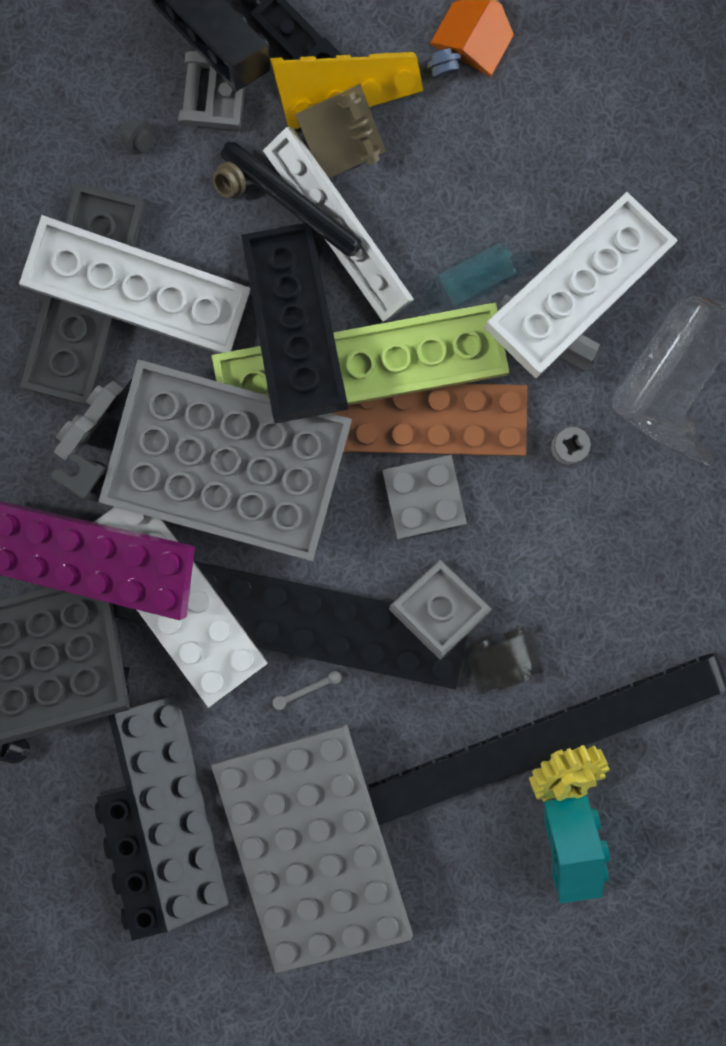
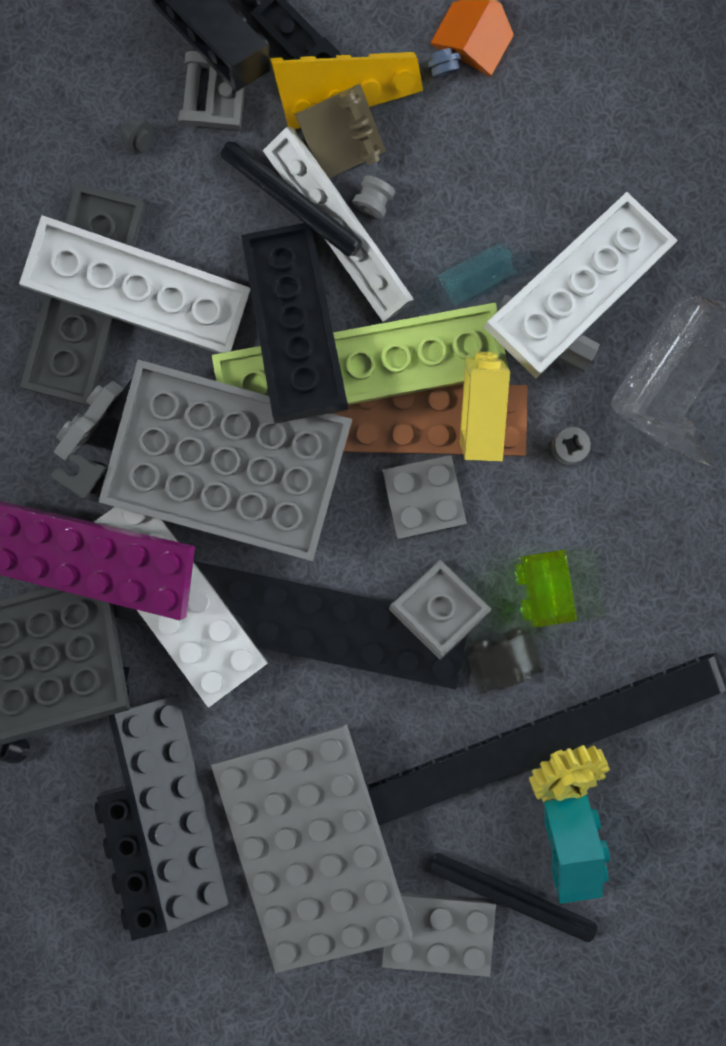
(229, 180): dark tan plate -> none
(280, 701): light grey hinge -> none
(373, 197): none -> light grey wheel
(447, 936): none -> light grey plate
(484, 407): none -> light yellow window
(513, 897): none -> black axle
(546, 588): none -> clear neon green brick

